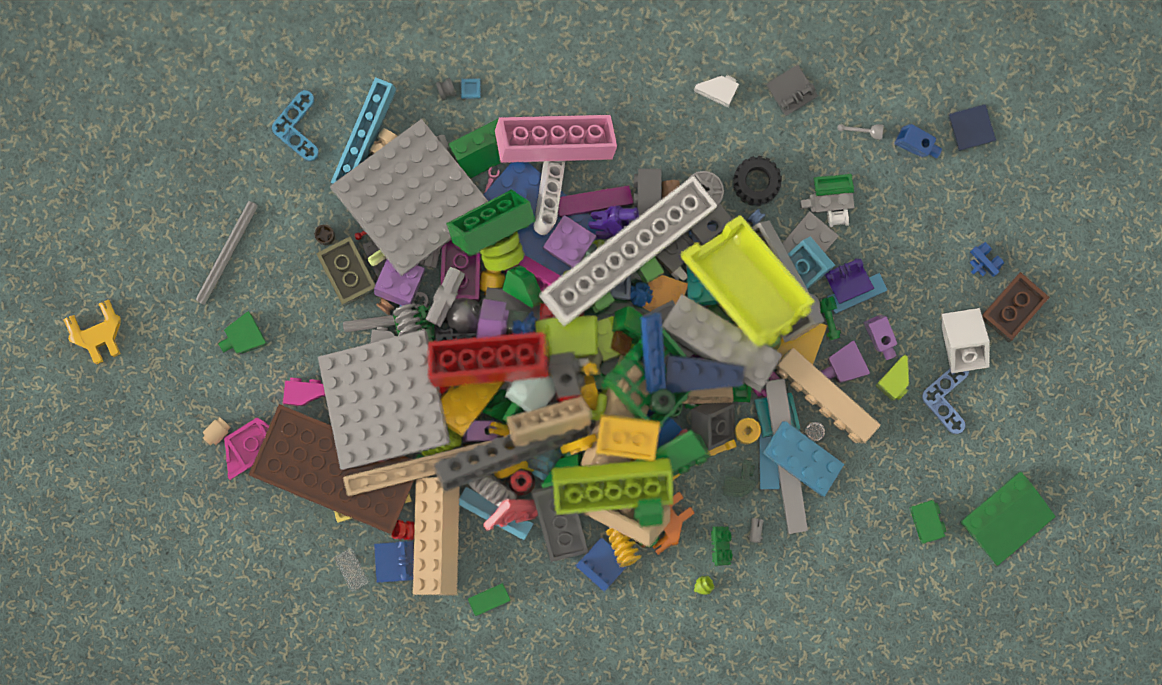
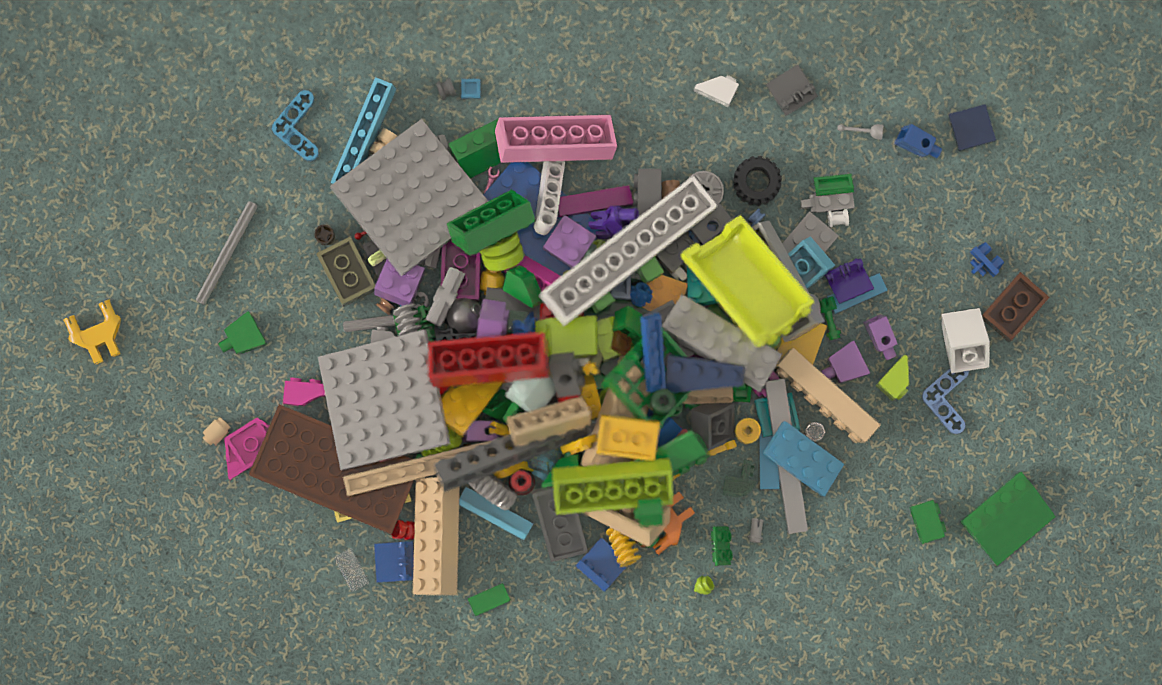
(512, 510): coral wing -> none
(600, 409): lime arm -> none

